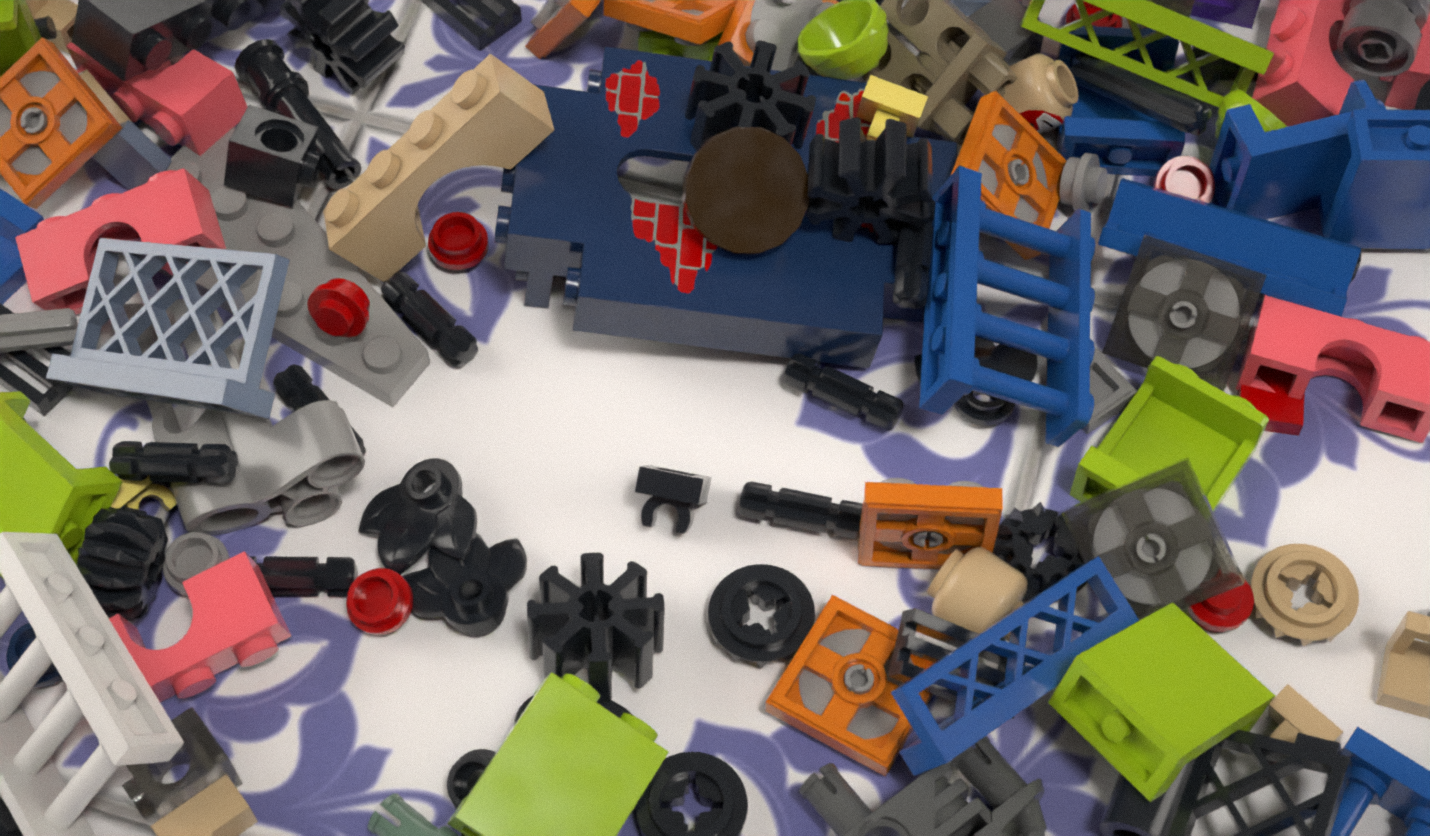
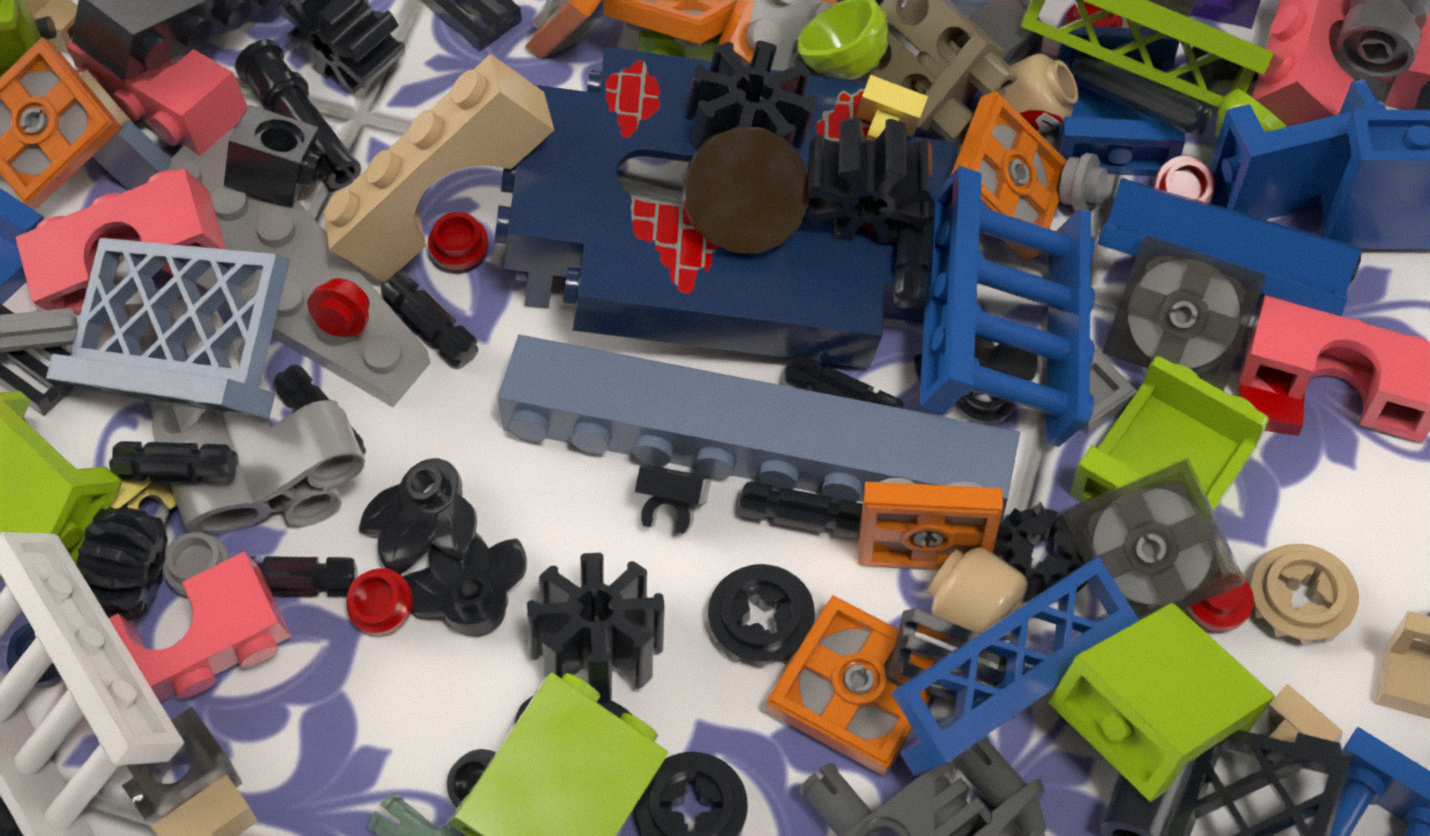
(740, 424): none -> sand blue brick

